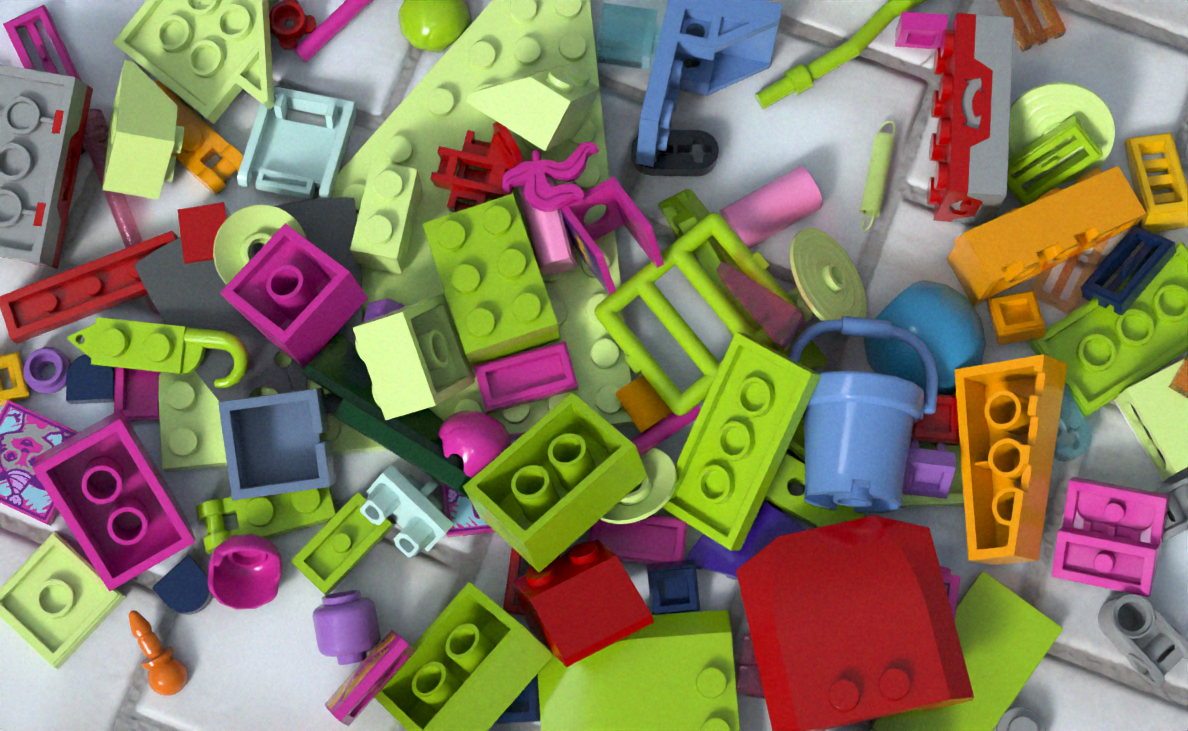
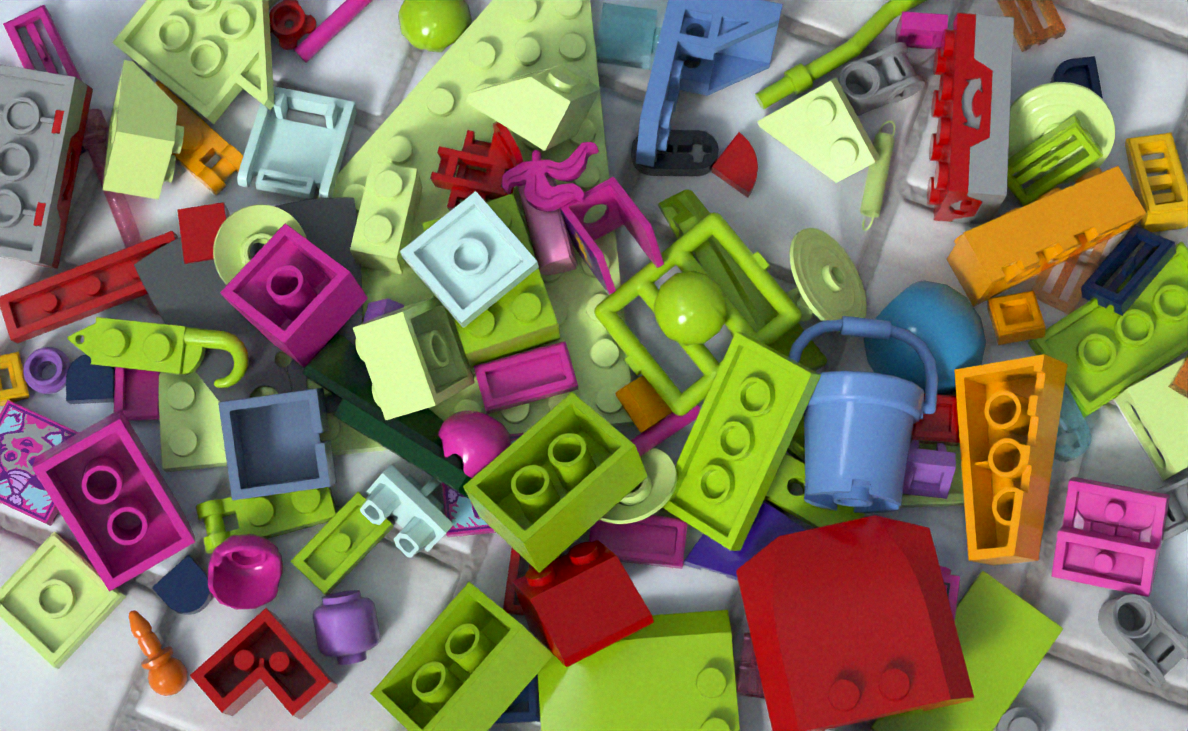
(260, 657): none -> red brick
(369, 678): dark pink slope -> none
(469, 259): none -> light aqua plate
(673, 587): dark blue tile -> none
(690, 308): none -> lime hair
(738, 165): none -> red tile
(771, 312): clear pink slope -> none
(773, 206): bright pink brick -> none
(823, 131): none -> yellowish green wing
(883, 76): none -> light grey piece
(1079, 71): none -> dark blue tile

